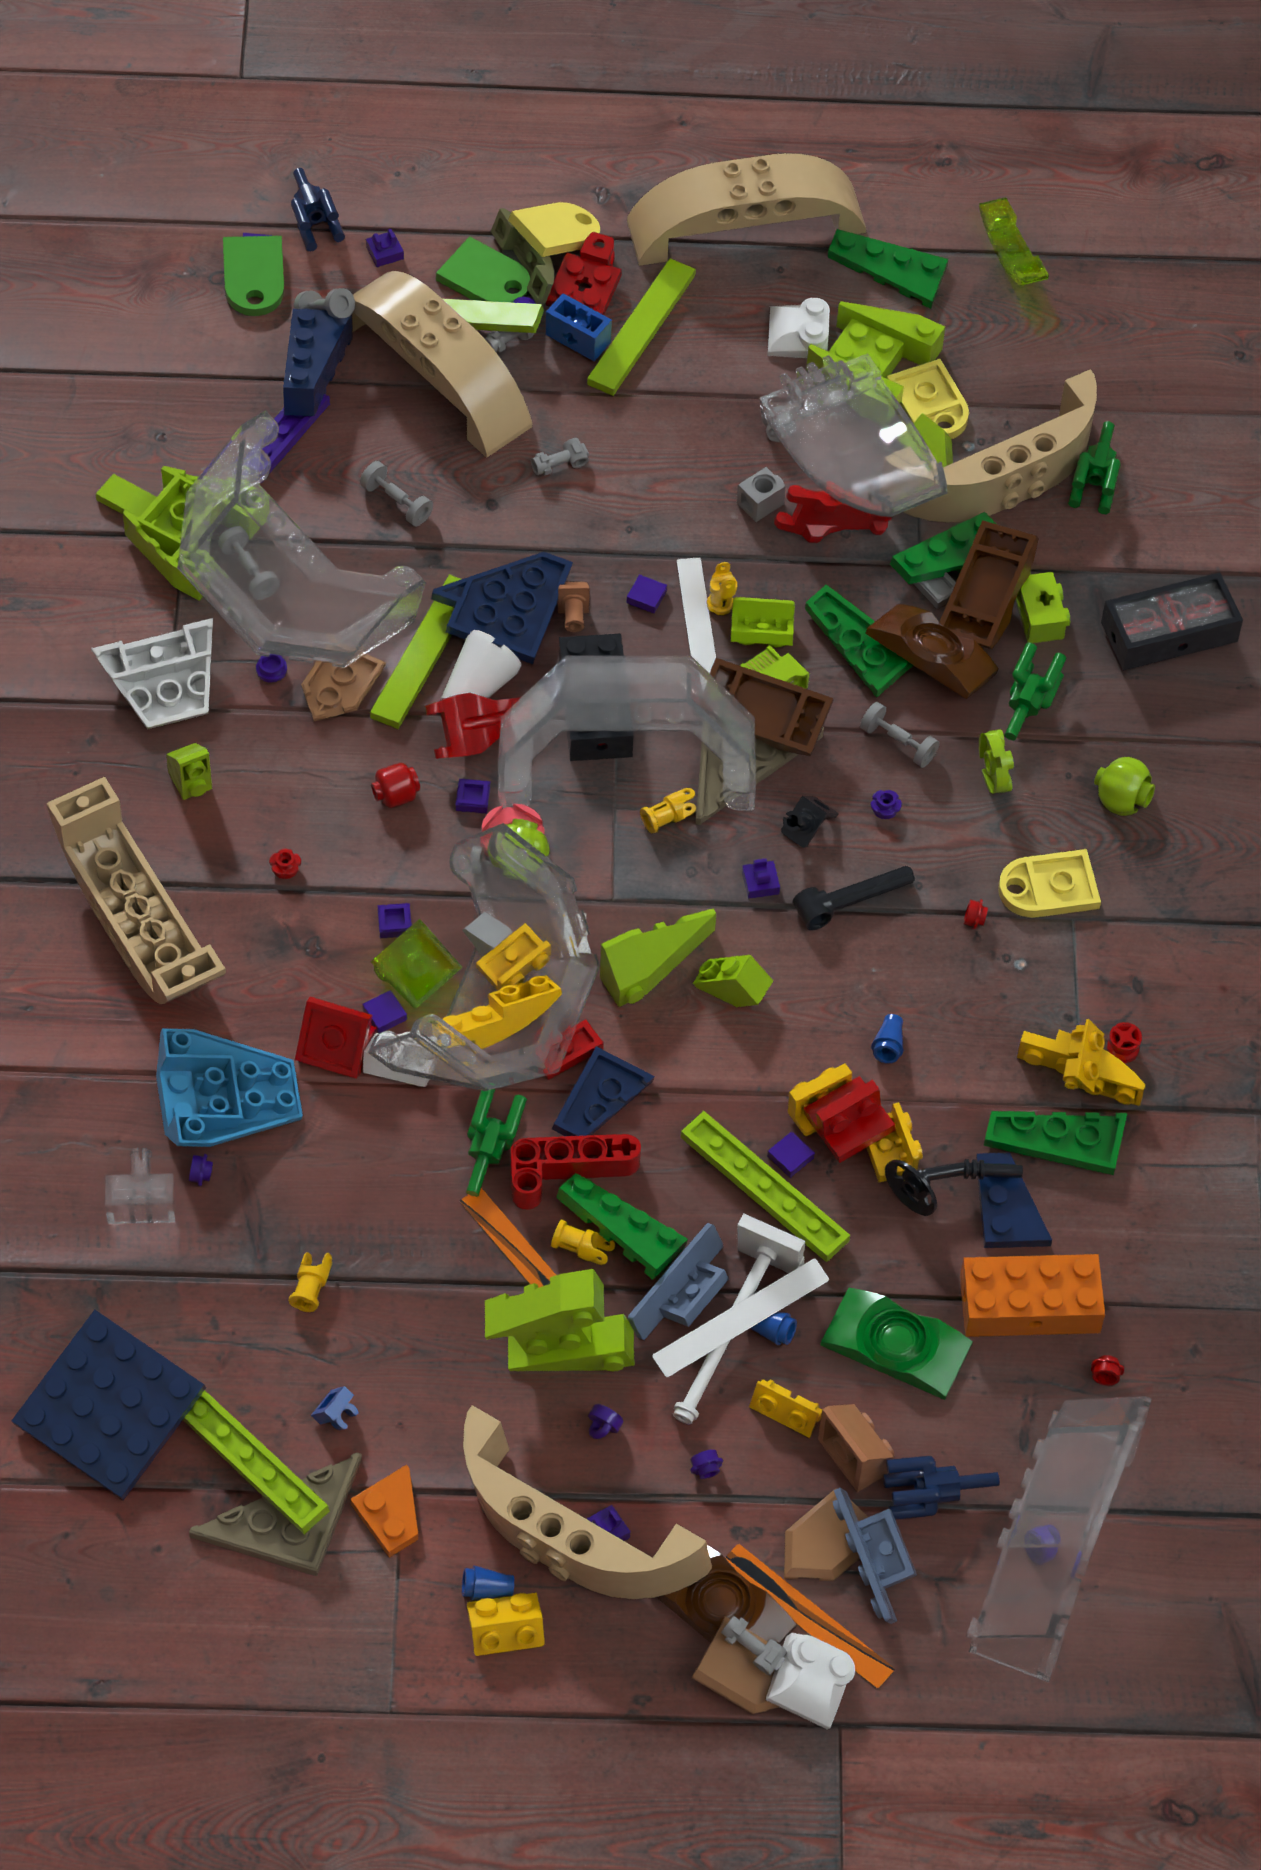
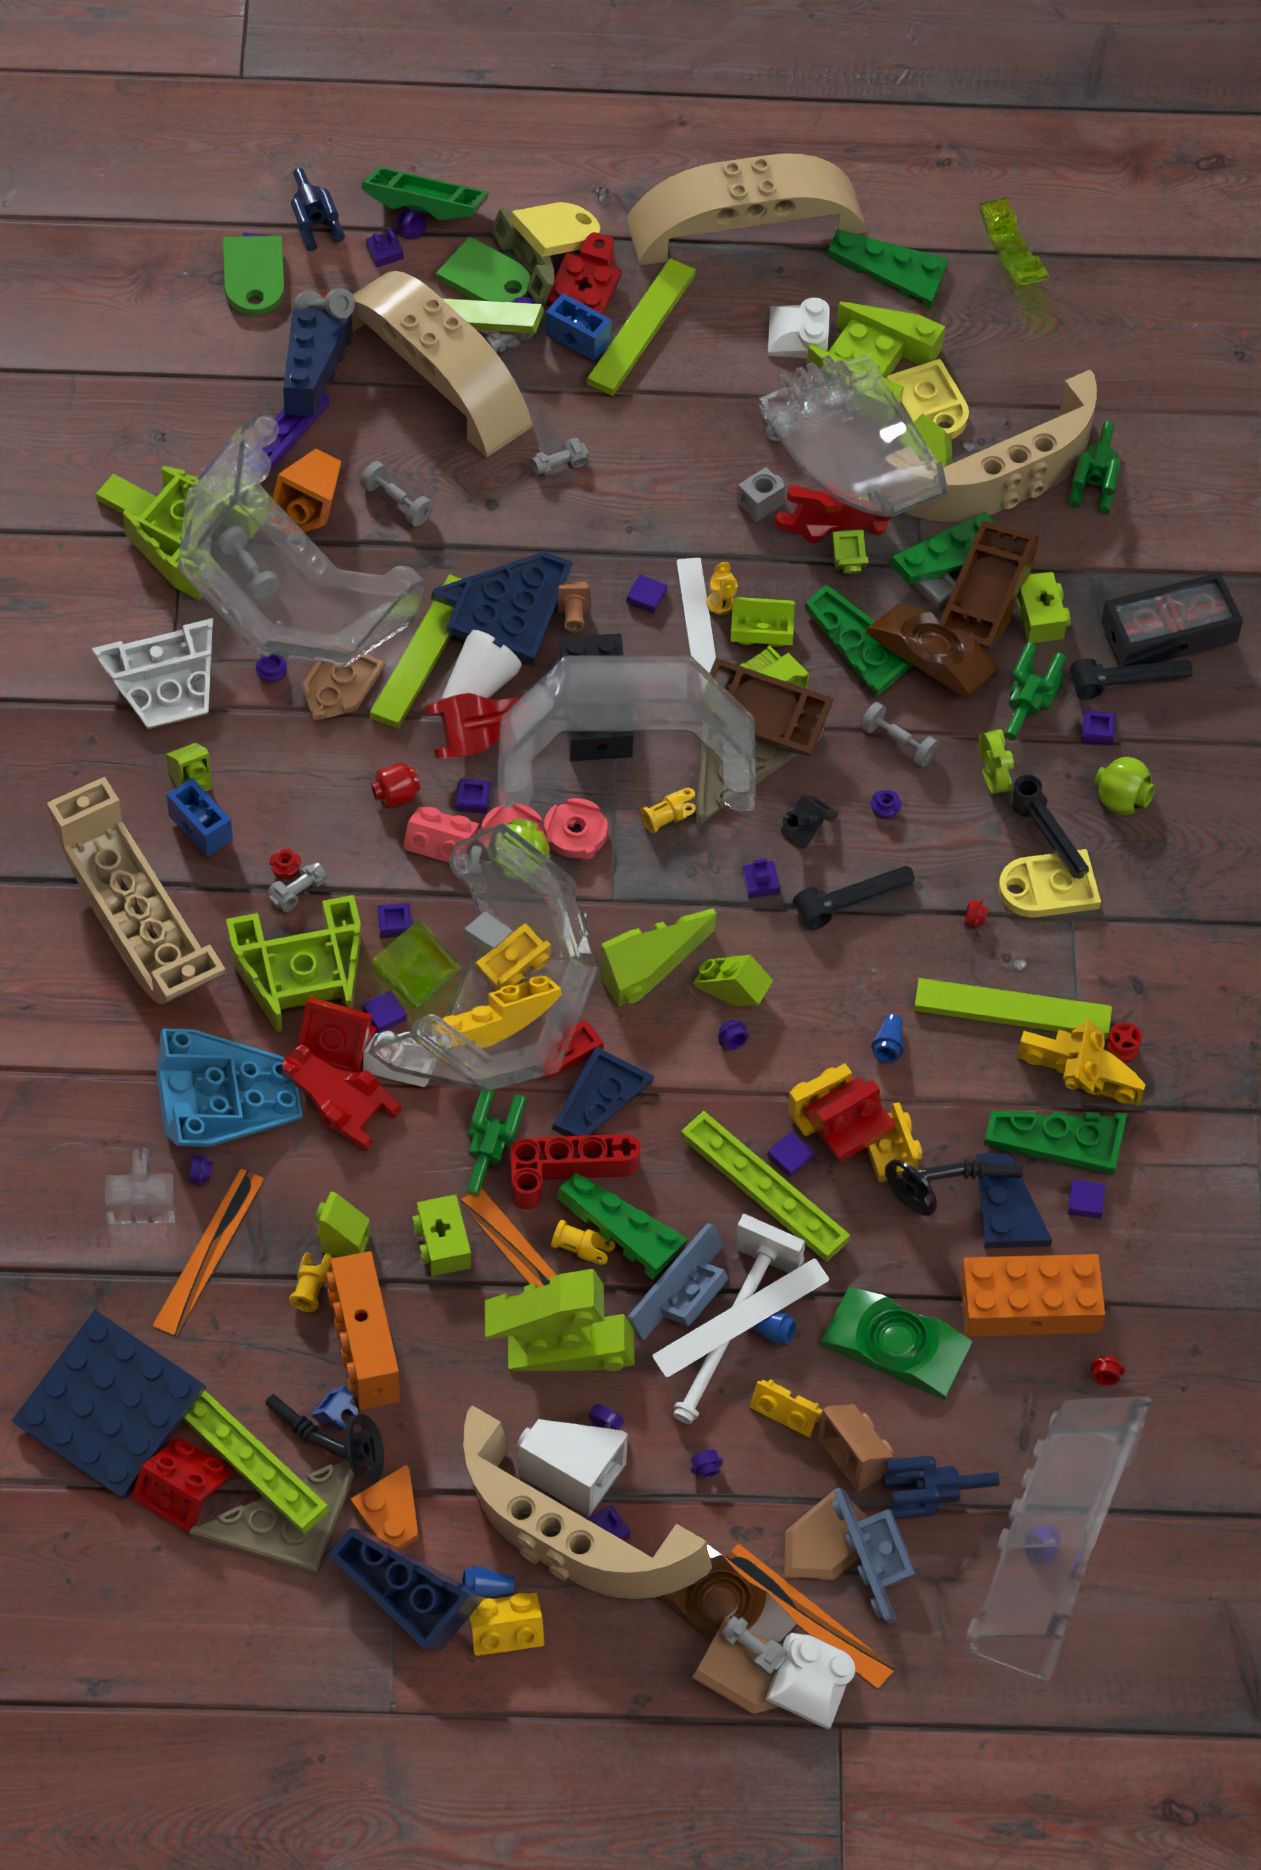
(179, 1482): none -> red bracket
(199, 817): none -> blue brick
(208, 1252): none -> orange sticker
(285, 896): none -> light grey bar
(294, 967): none -> lime wedge
(308, 489): none -> orange slope
(341, 1227): none -> lime slope
(342, 1097): none -> red animal
(355, 1450): none -> black dish
(363, 1331): none -> orange brick
(411, 224): none -> dark purple tile
(411, 1592): none -> dark blue wedge
(423, 194): none -> green slope
(436, 833): none -> coral bracket
(443, 1218): none -> lime brick
(572, 844): none -> coral plate
(572, 1461): none -> white slope
(733, 1035): none -> dark purple plate
(849, 551): none -> lime bracket
(1008, 1007): none -> lime tile
(1031, 802): none -> black axle
(1086, 1199): none -> dark purple tile
(1092, 678): none -> black axle
(1098, 727): none -> dark purple tile

